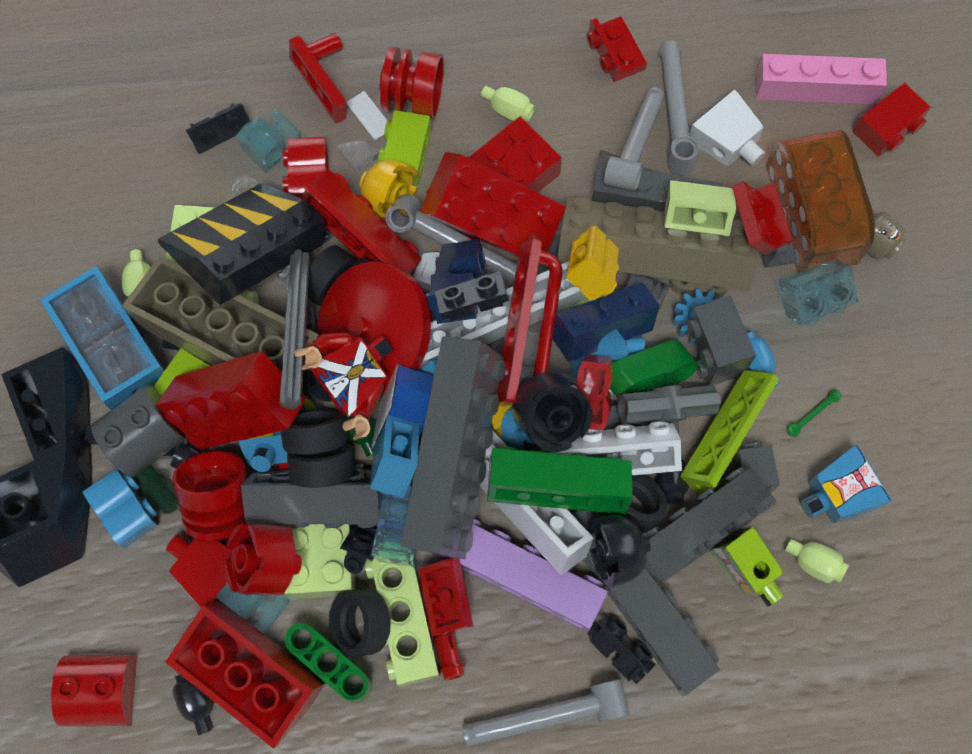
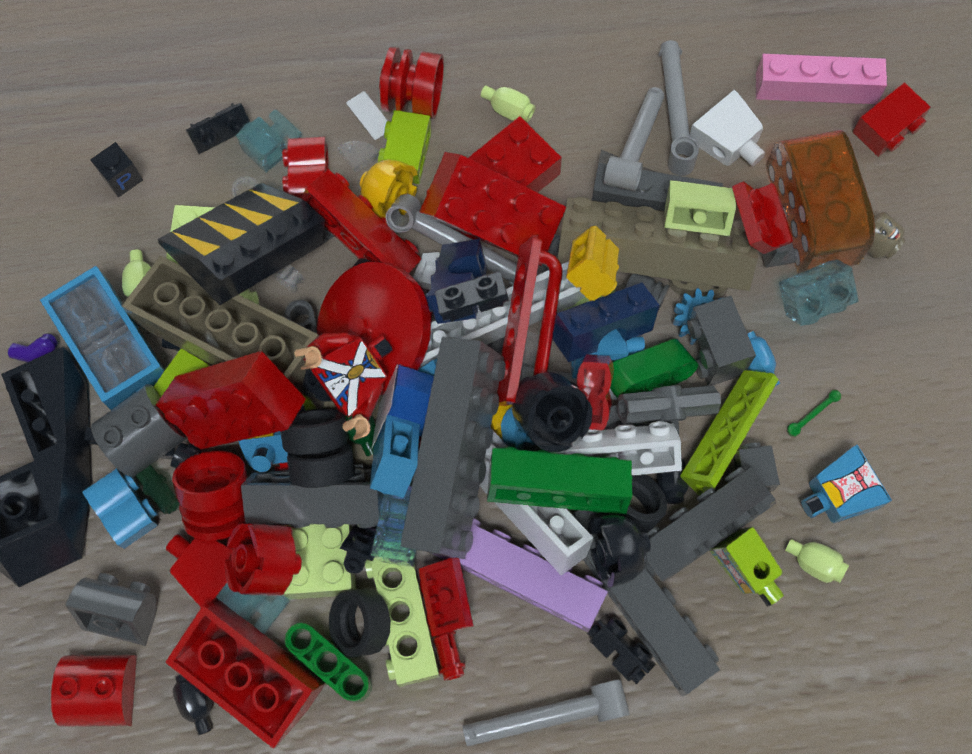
(36, 349): none -> dark purple arm
(113, 609): none -> dark grey brick
(116, 169): none -> black brick
(295, 330): dark grey axle -> none
(306, 61): red piece -> none
(326, 270): black tyre -> none
(616, 48): red bracket -> none

